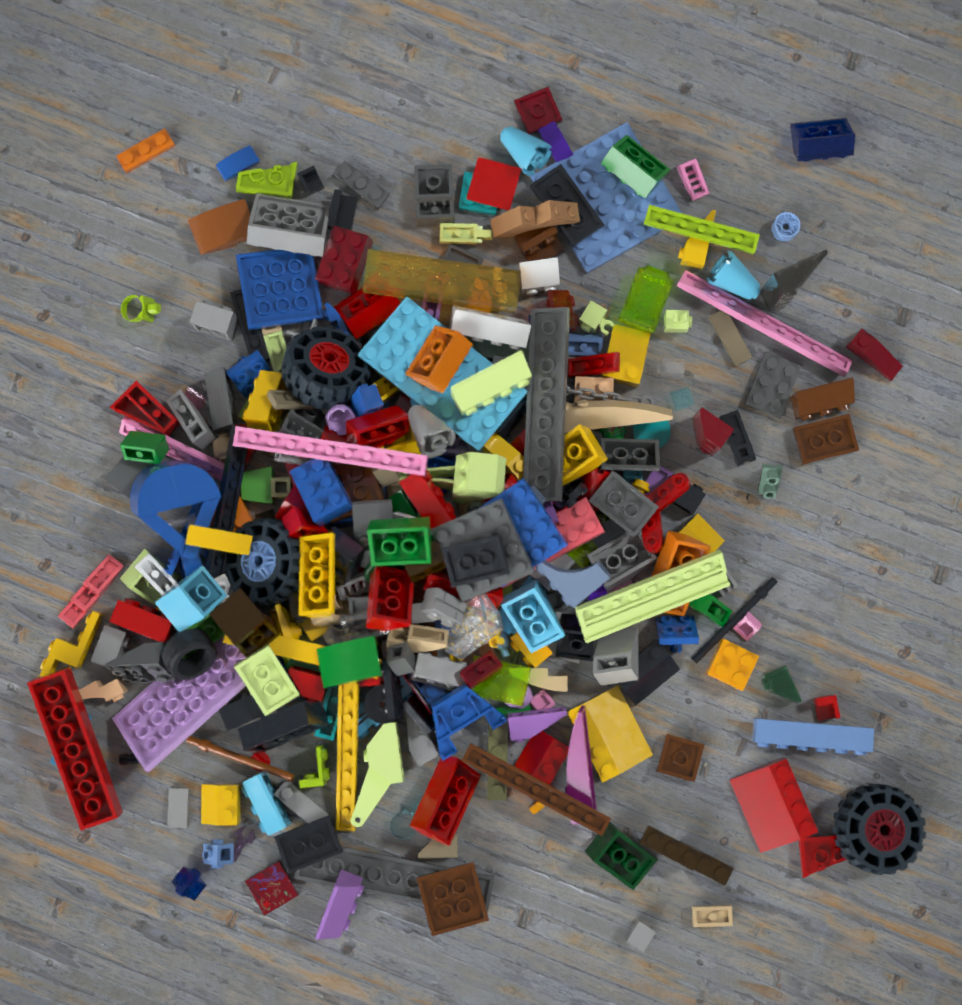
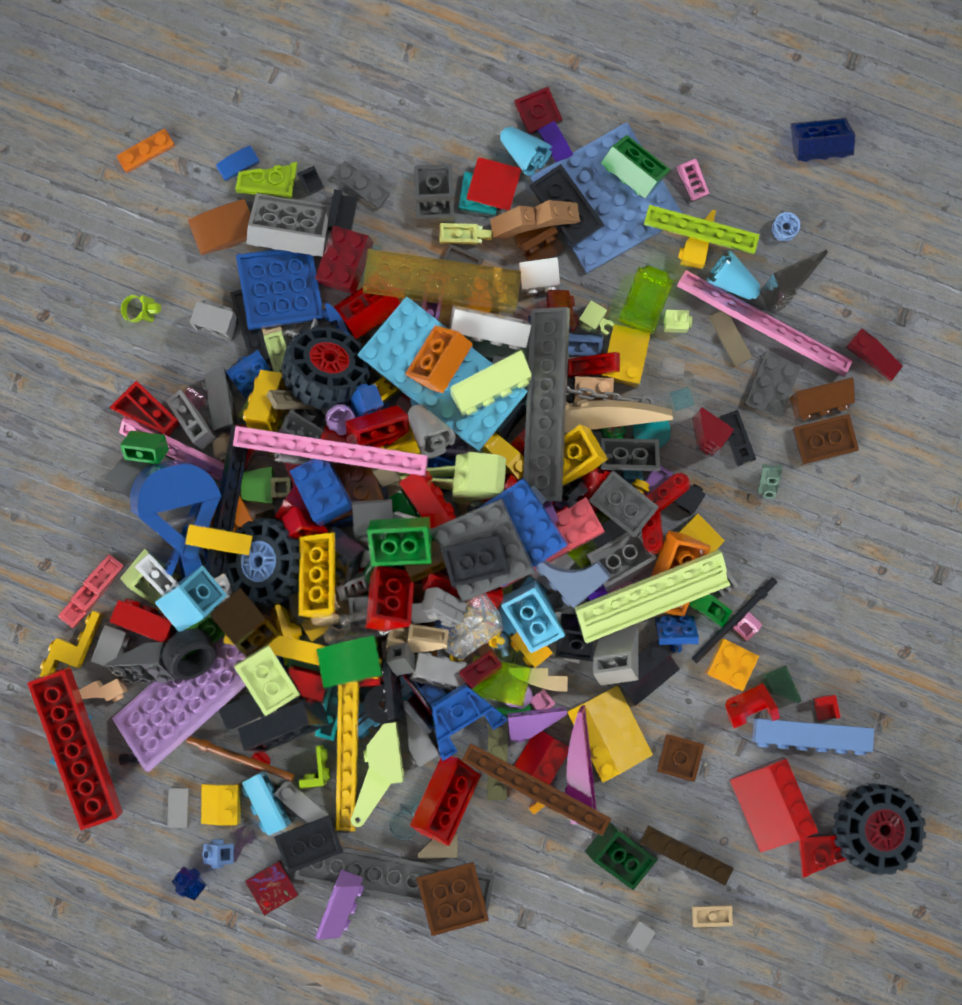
(749, 704): none -> red piece

